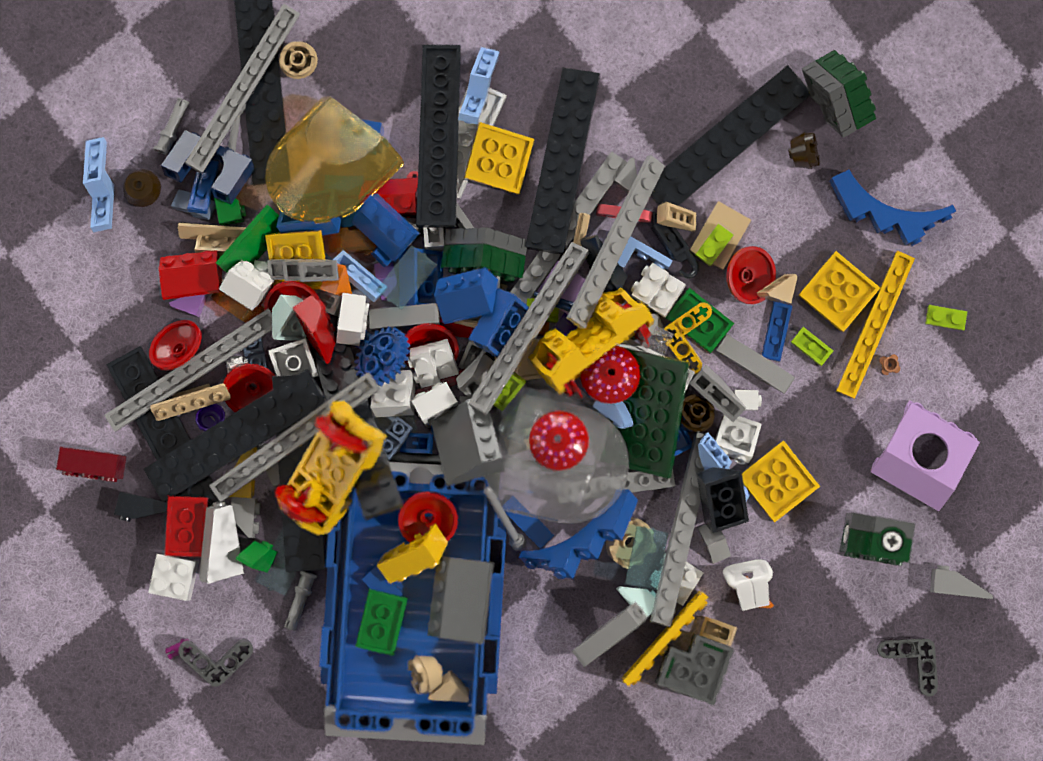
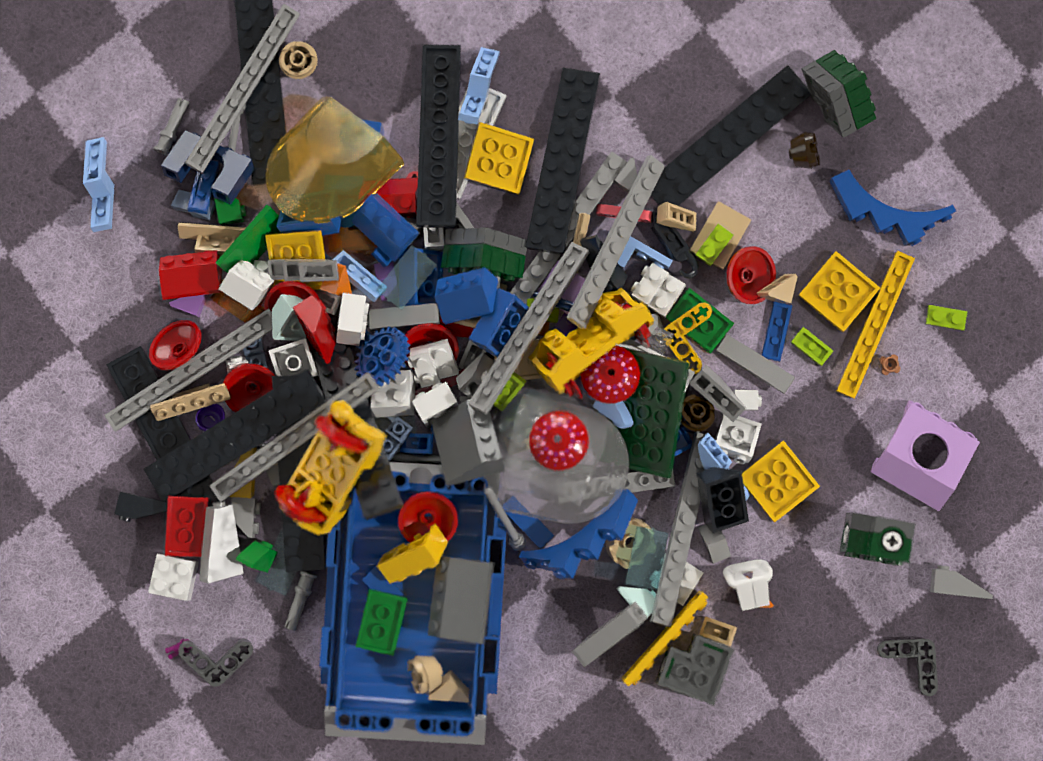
(91, 464): dark red brick -> none
(141, 188): dark brown cone -> none

